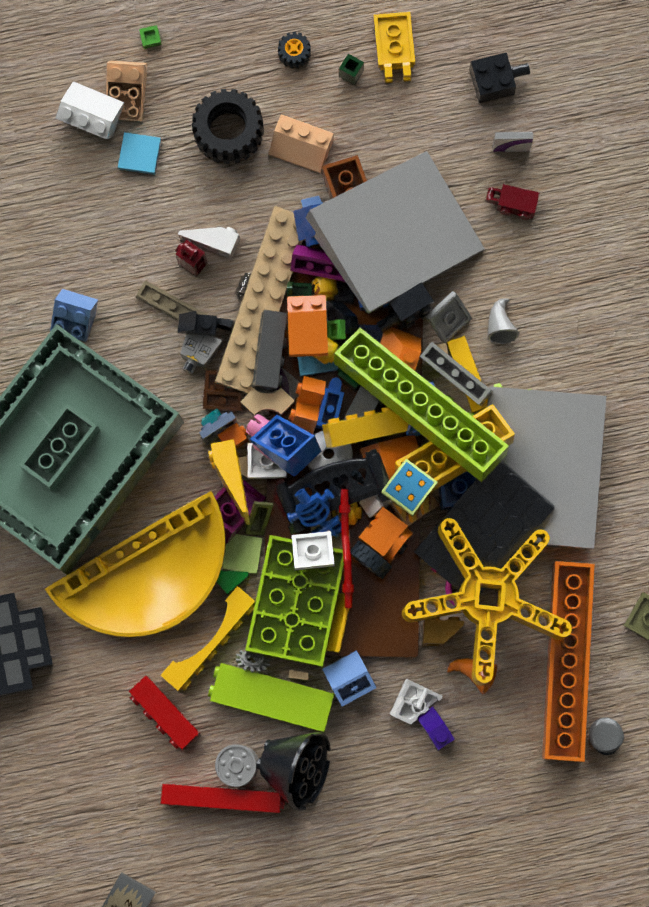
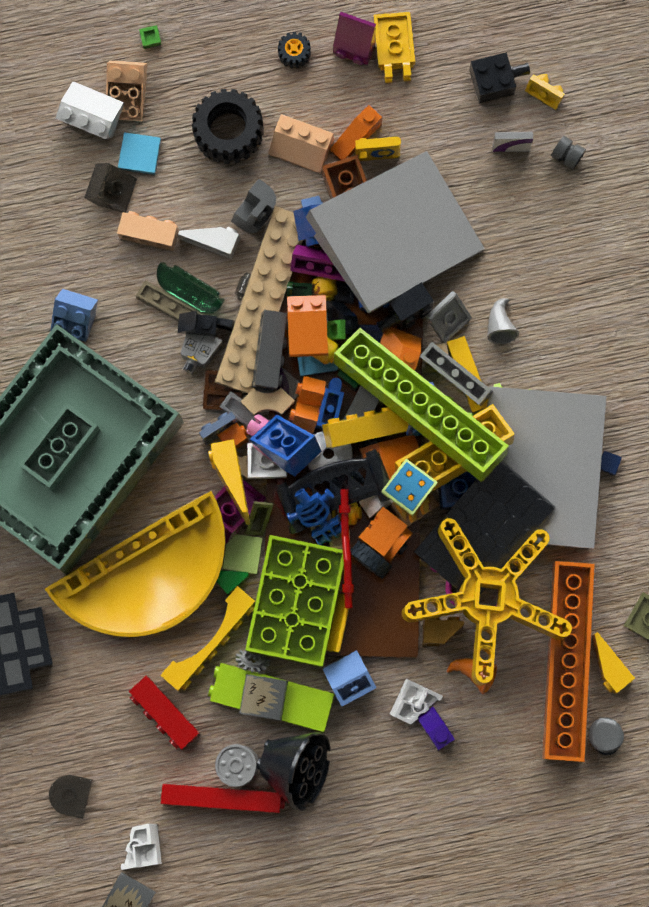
(70, 795): none -> clear smoke tile
(110, 187): none -> clear smoke slope
(143, 847): none -> white slope
(148, 231): none -> light nougat brick
(189, 289): none -> clear green brick
(191, 258): dark red brick -> none
(211, 417): teal tile -> none
(233, 404): none -> light grey tile
(255, 208): none -> dark grey brick
(263, 697): none -> slope
(298, 675): tan tile -> none
(312, 550): white slope -> none
(351, 69): dark green brick -> none
(354, 39): none -> magenta slope
(361, 127): none -> orange slope
(378, 148): none -> yellow container
(514, 201): dark red brick -> none
(548, 94): none -> yellow tile
(568, 152): none -> dark grey wheel
(610, 462): none -> dark blue tile
(612, 669): none -> yellow slope

